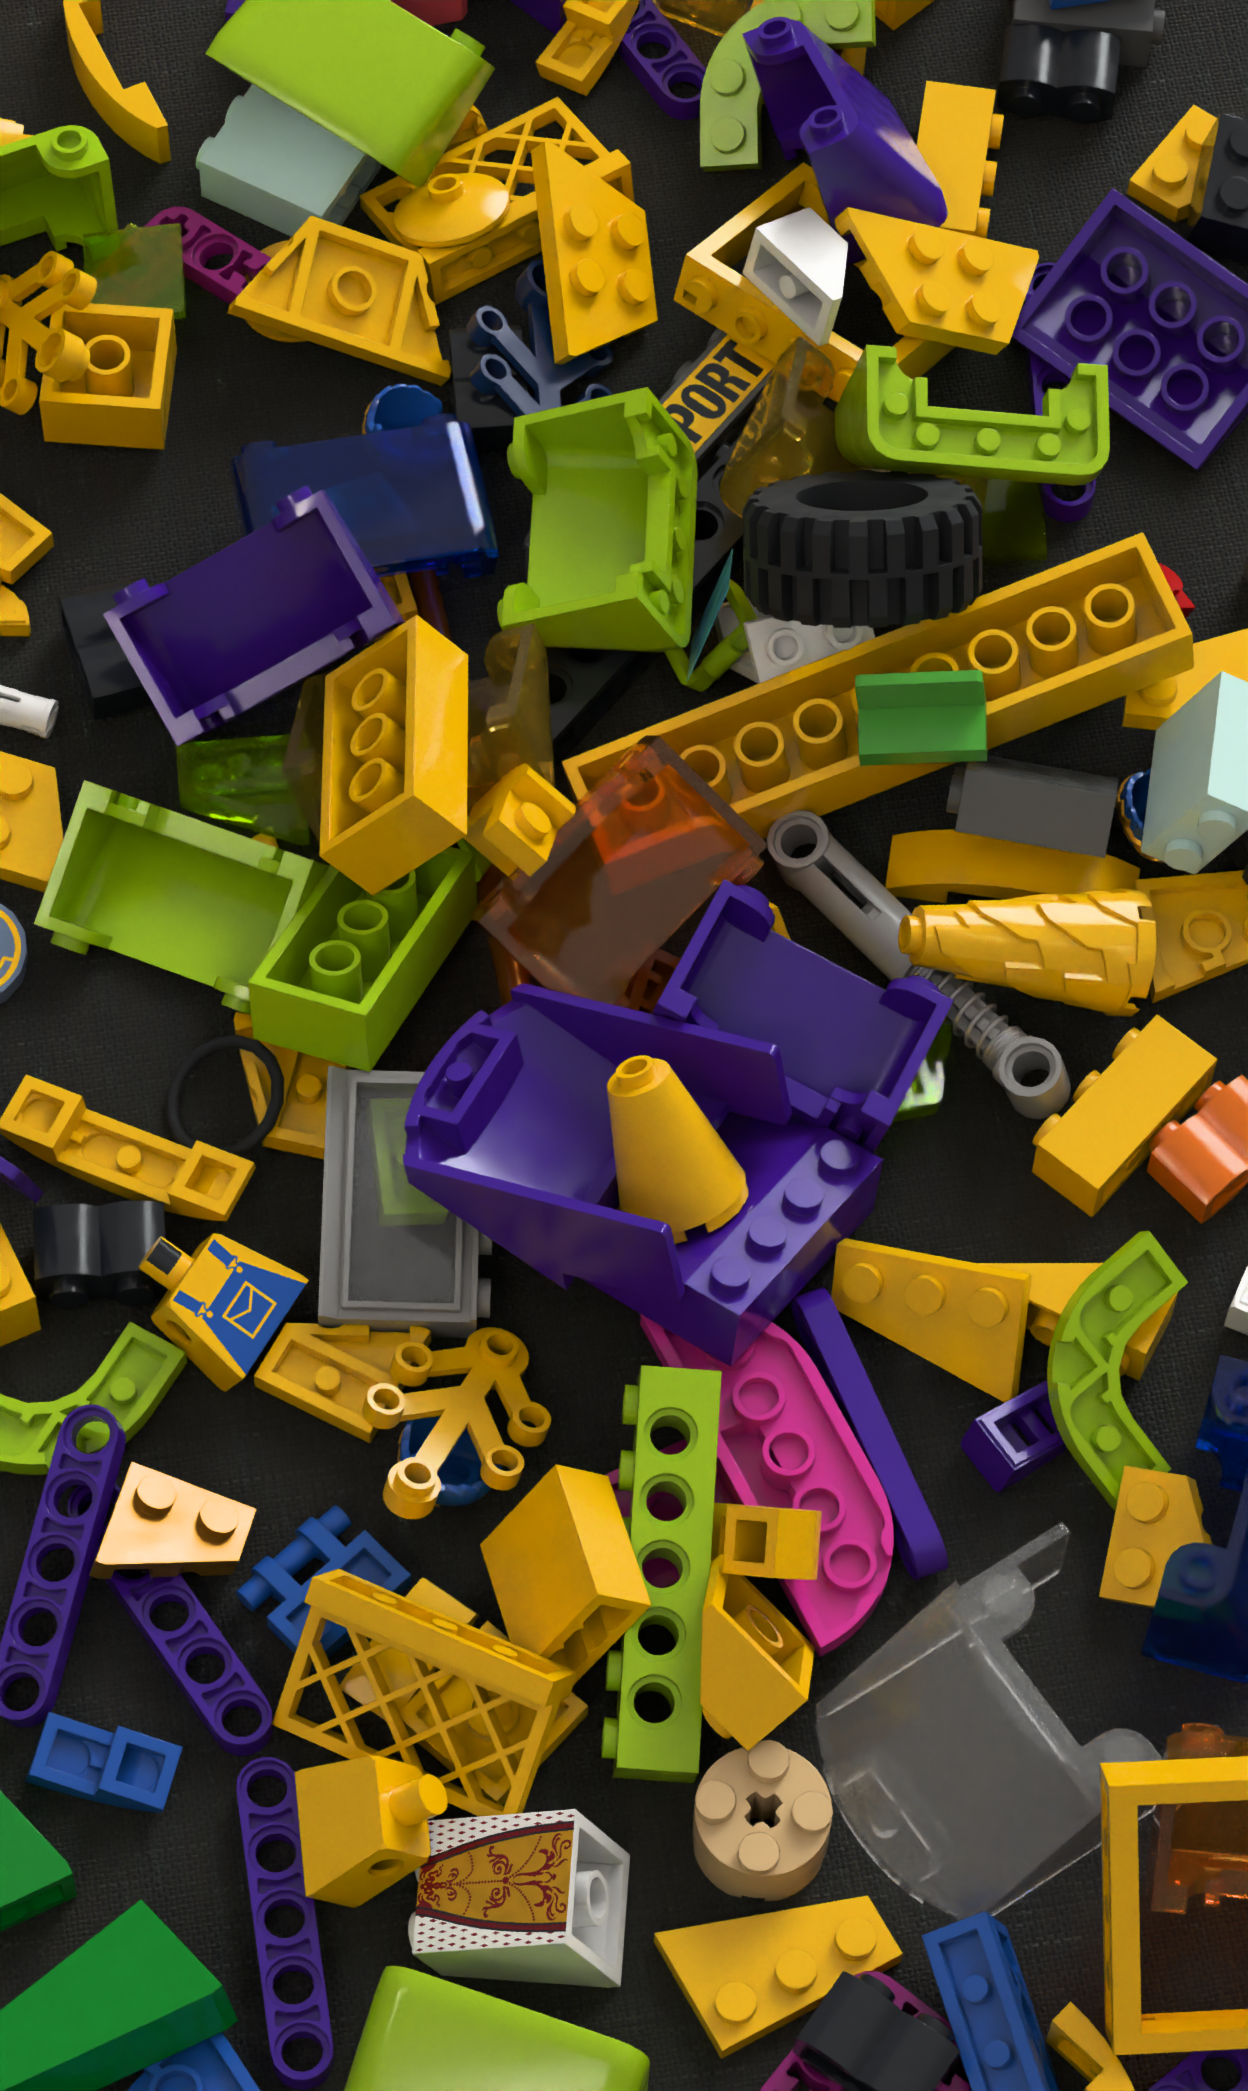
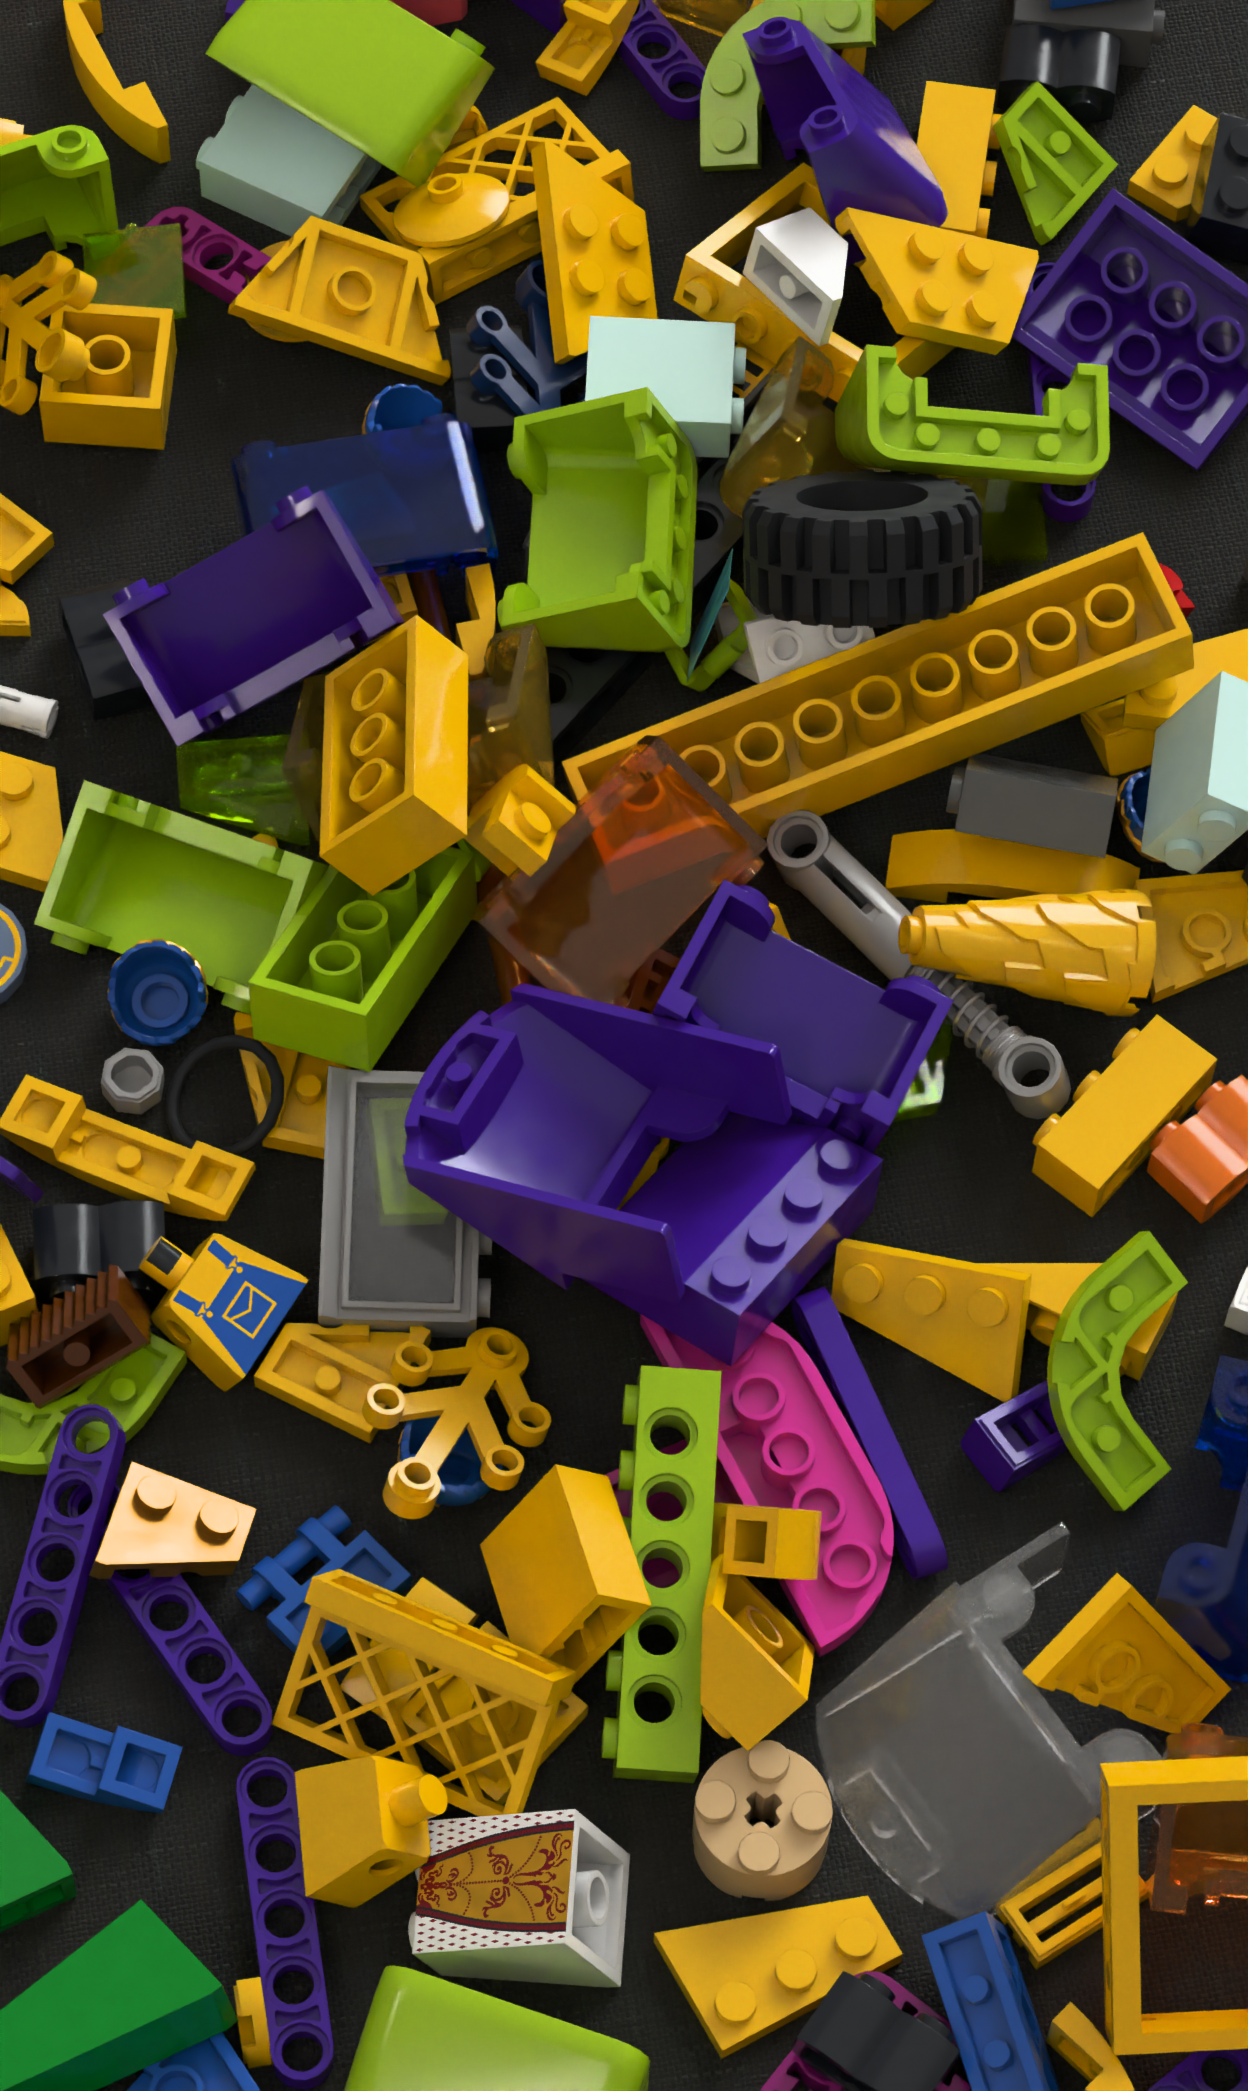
(77, 1336): none -> reddish brown brick
(132, 1081): none -> light grey tile
(157, 992): none -> blue hair
(252, 2022): none -> yellow tile
(475, 634): none -> yellow slope
(668, 1152): yellow cone -> none
(684, 366): none -> light aqua brick
(921, 717): bright green panel -> none
(1026, 1932): none -> yellow tile
(1049, 160): none -> lime wing
(1117, 746): none -> yellow slope
(1130, 1661): none -> yellow wing
(1150, 1522): yellow wing -> none

